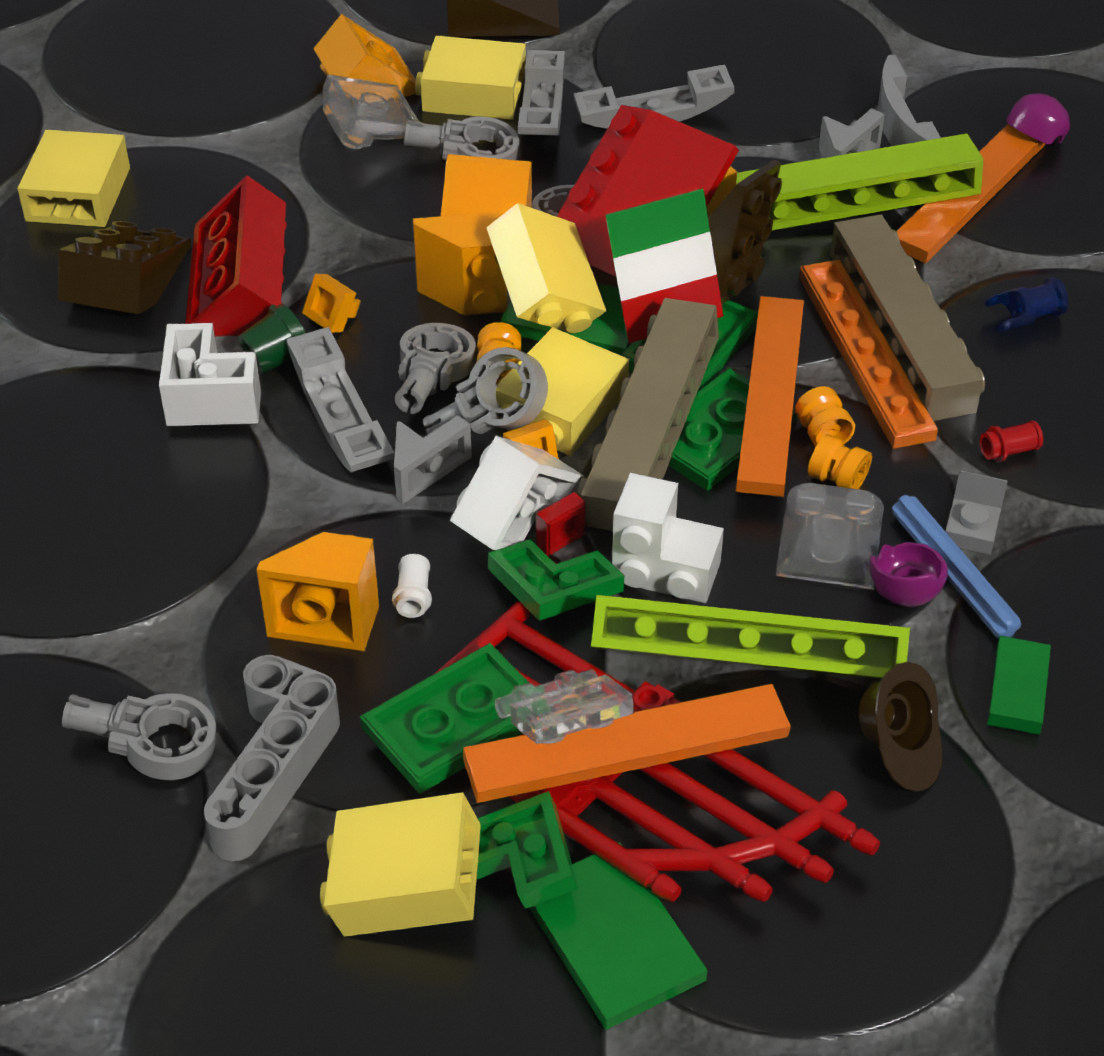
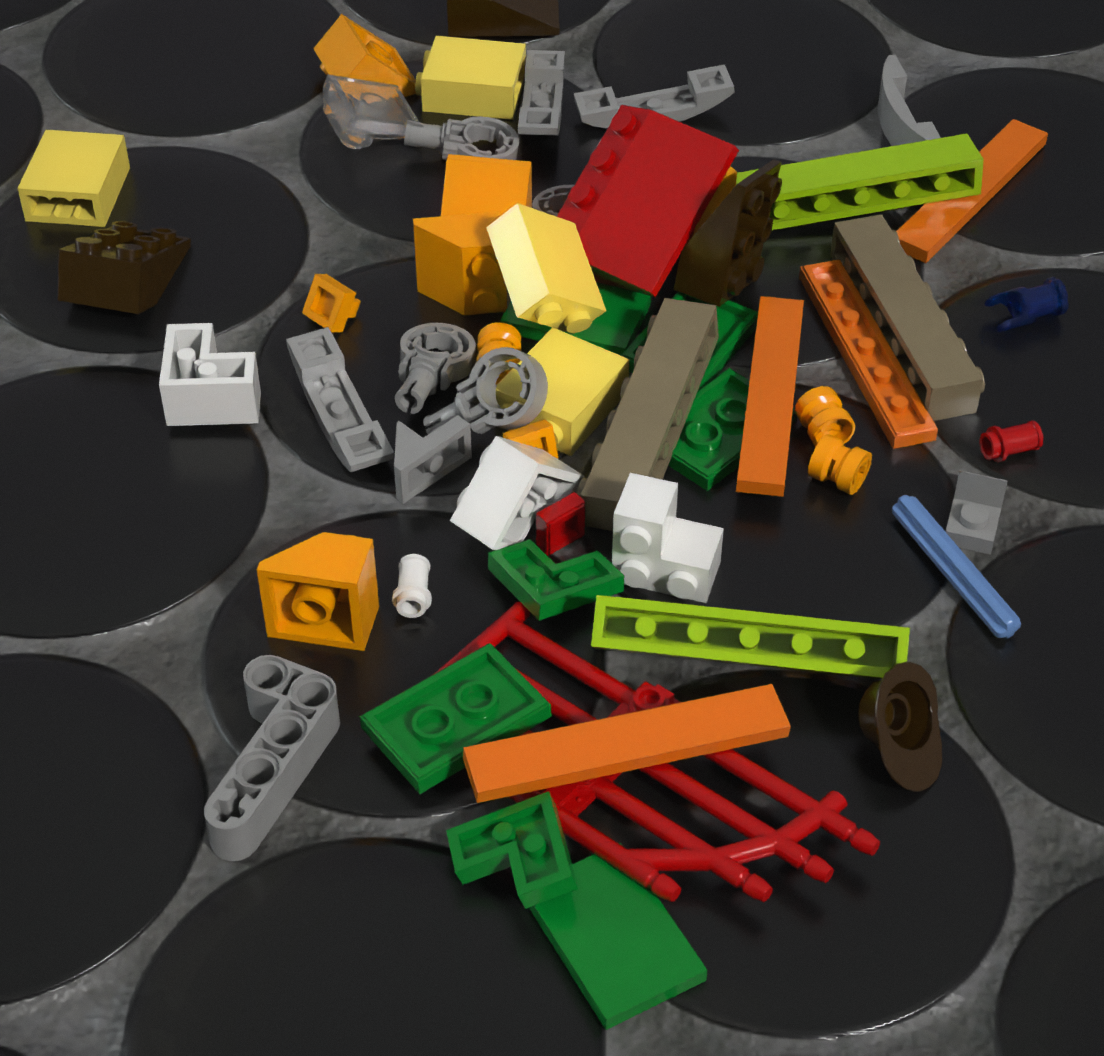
(136, 719): light grey pin -> none
(237, 260): red slope -> none
(269, 337): dark green piece -> none
(402, 865): light yellow brick -> none
(565, 705): clear plate -> none
(662, 254): sticker -> none
(830, 535): clear slope -> none
(859, 136): light grey slope -> none
(908, 573): magenta hair -> none
(1019, 685): green tile -> none
(1040, 118): magenta hair -> none

